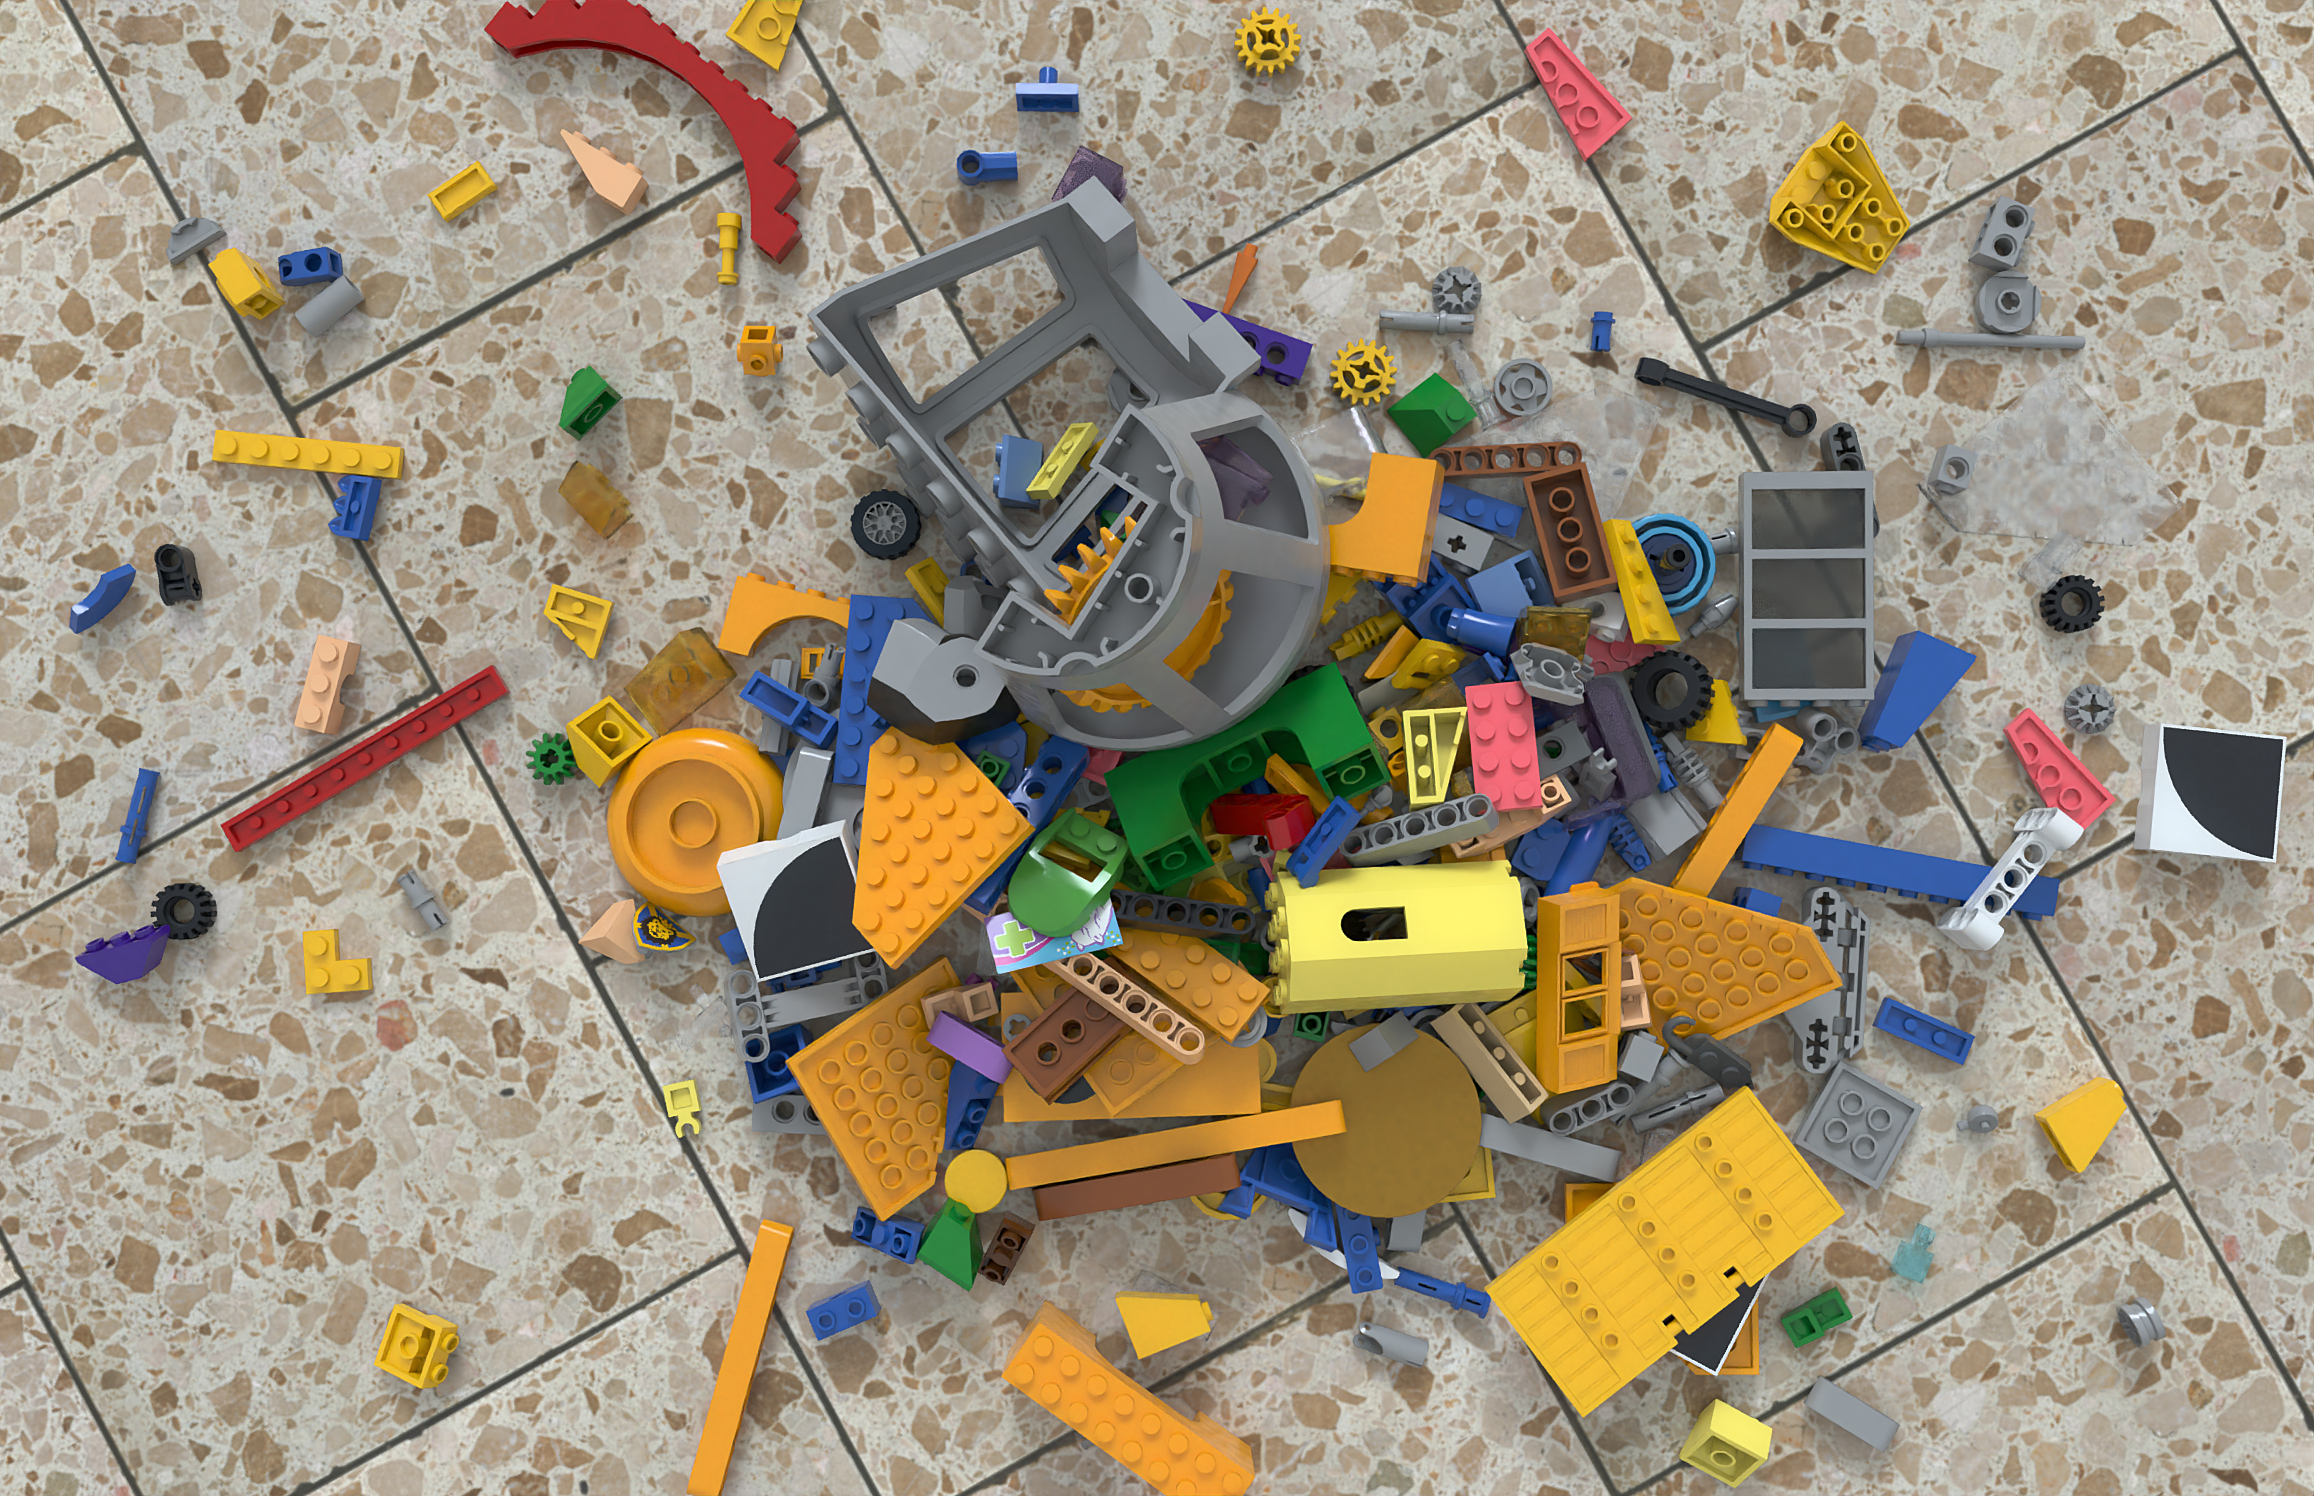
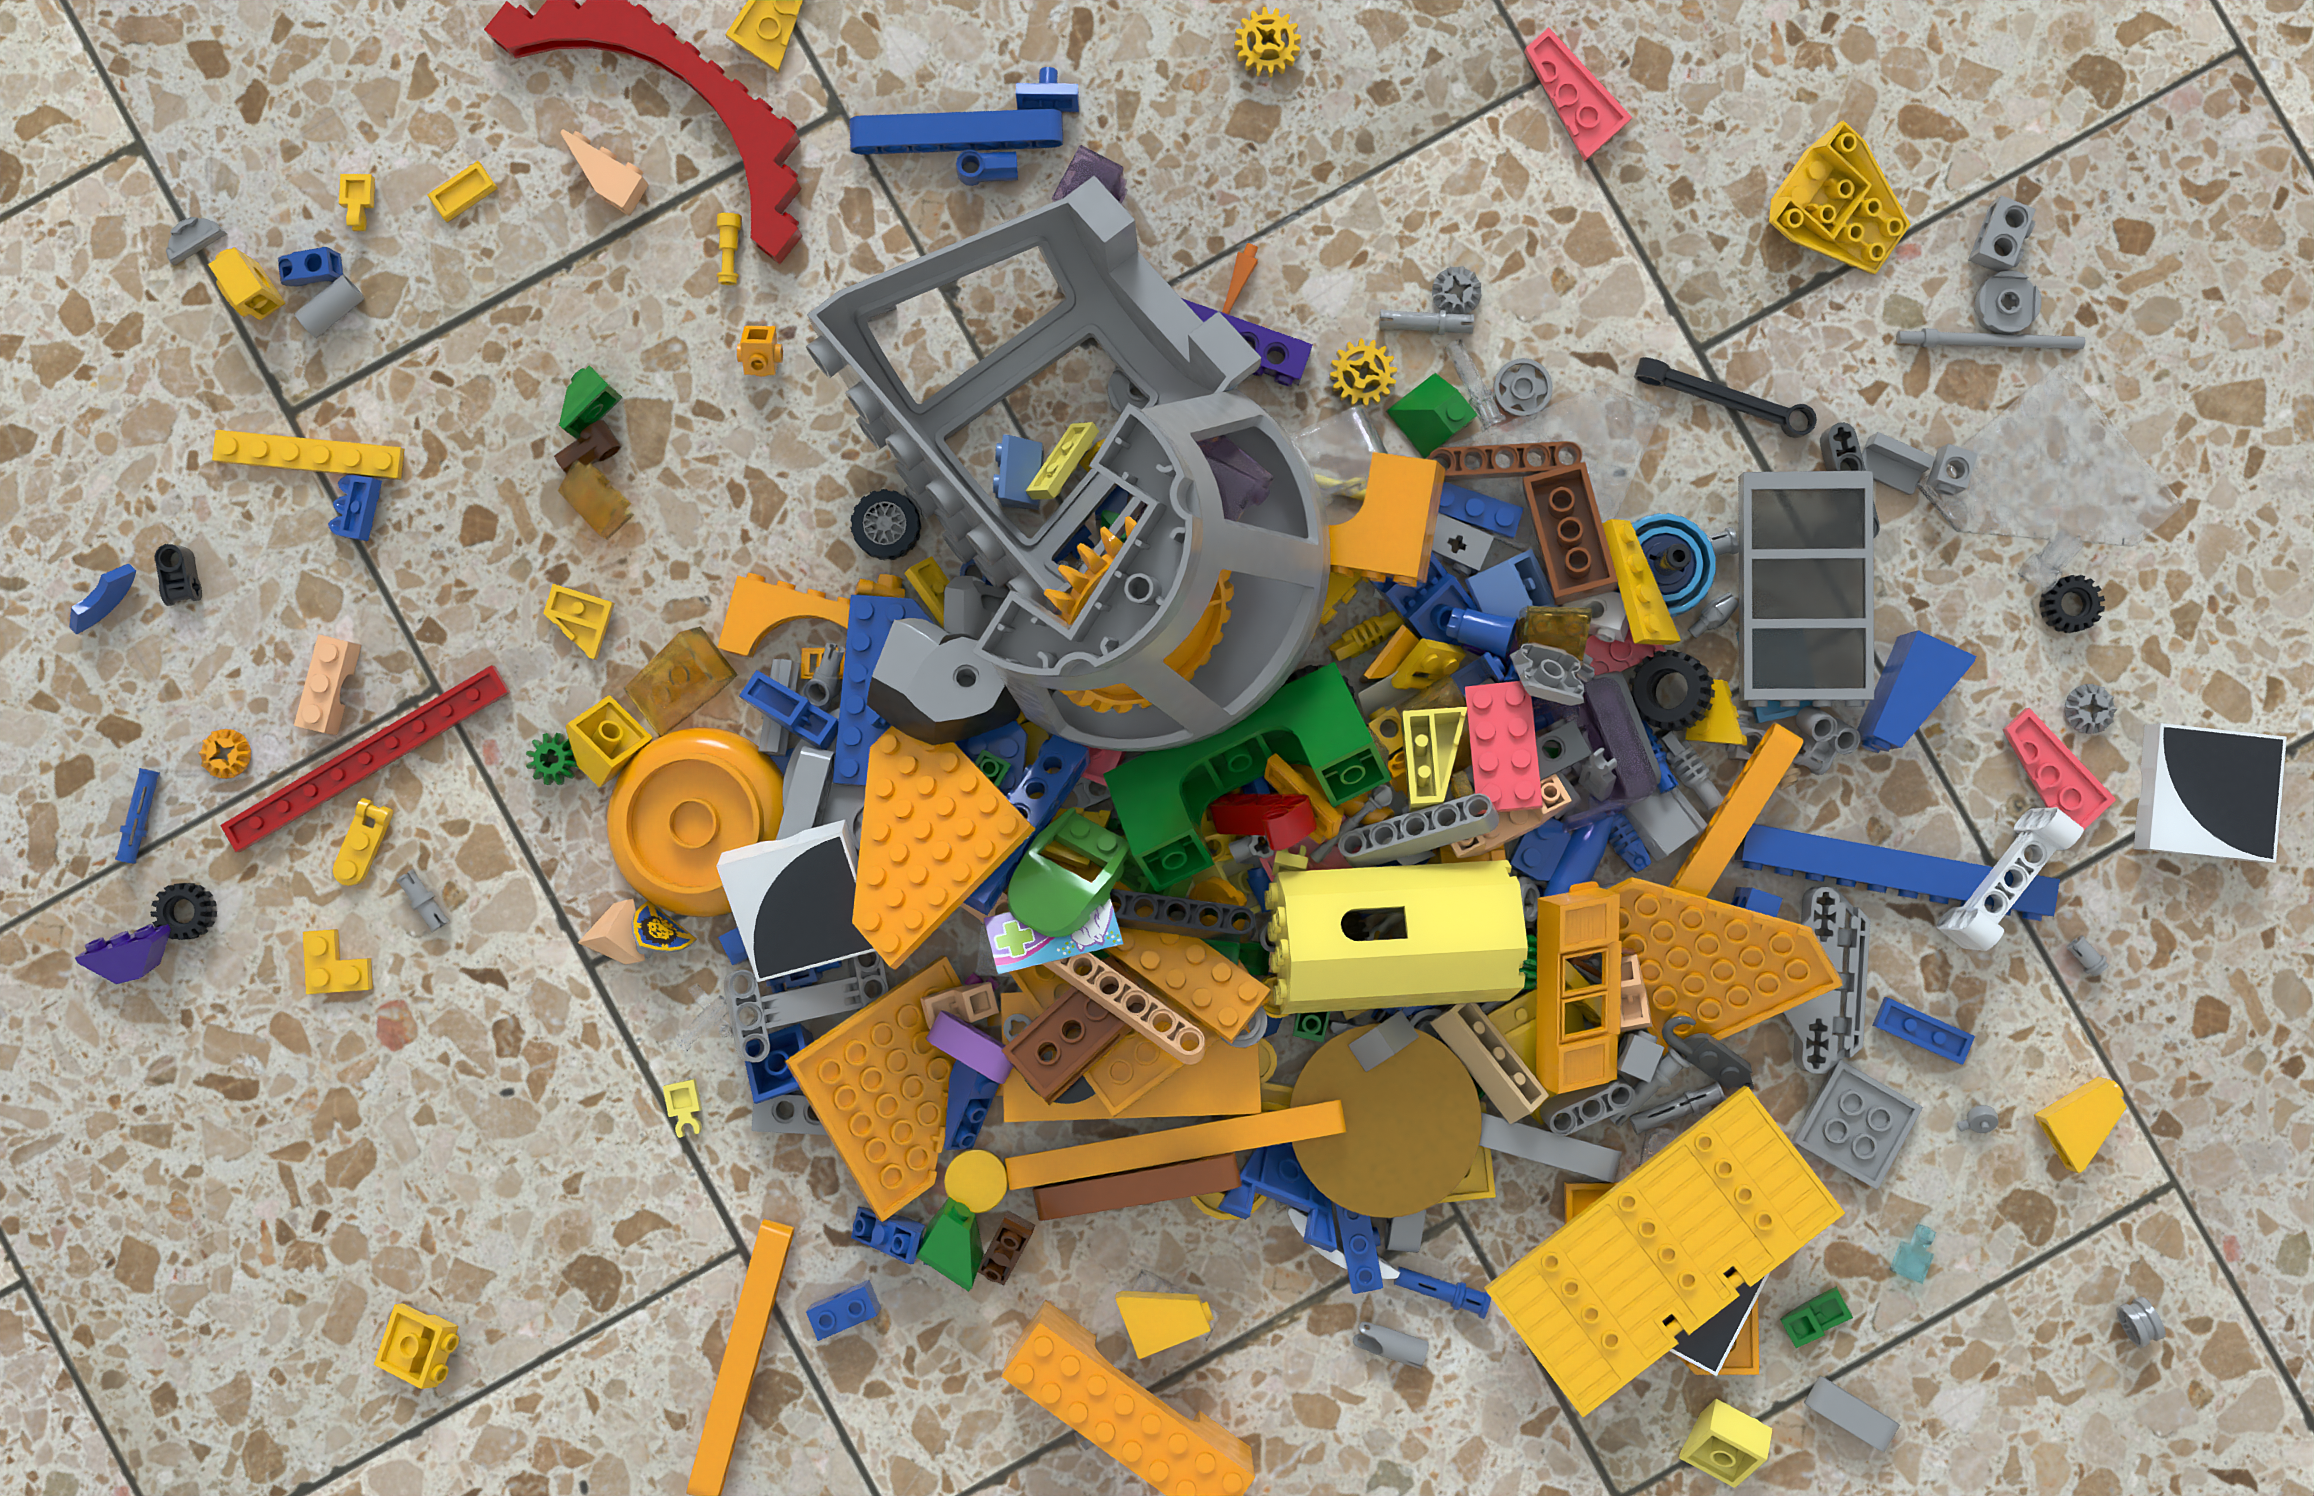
(238, 757): none -> light orange gear
(356, 194): none -> yellow plate
(361, 843): none -> yellow plate
(594, 445): none -> reddish brown piece
(886, 586): none -> light orange plate
(956, 131): none -> blue beam
(1322, 841): blue plate -> none
(1601, 331): blue pin -> none
(1895, 462): none -> light grey panel
(2088, 956): none -> light grey pin

